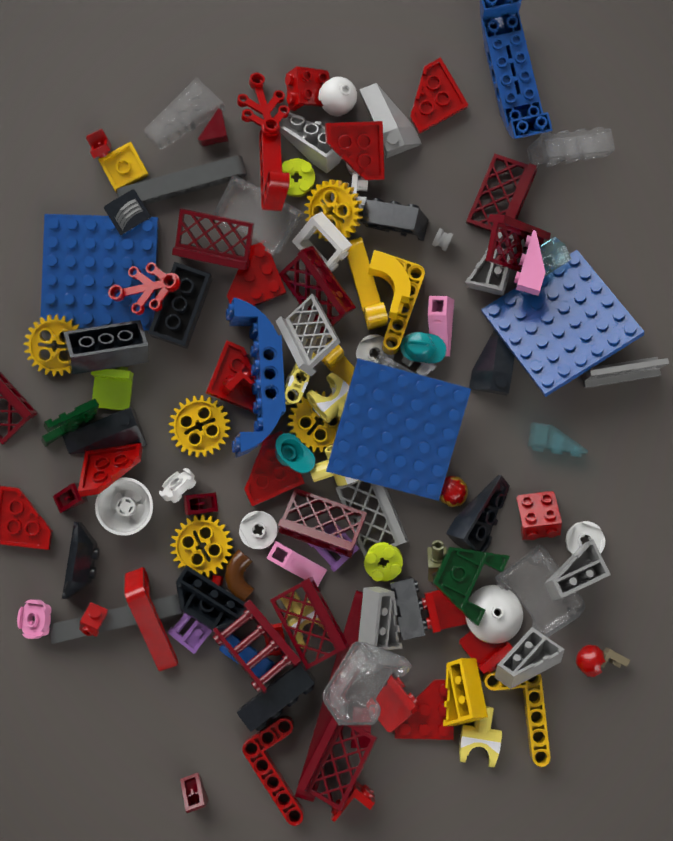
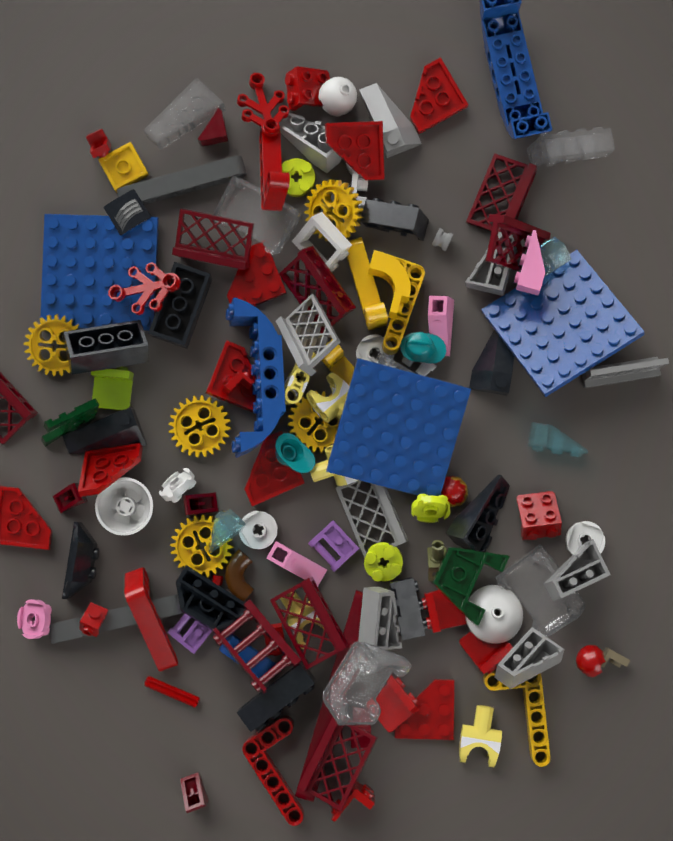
(171, 691): none -> red axle
(225, 528): none -> clear light blue slope
(317, 537): fence -> none
(430, 508): none -> neon yellow plate
(465, 693): yellow wedge -> none

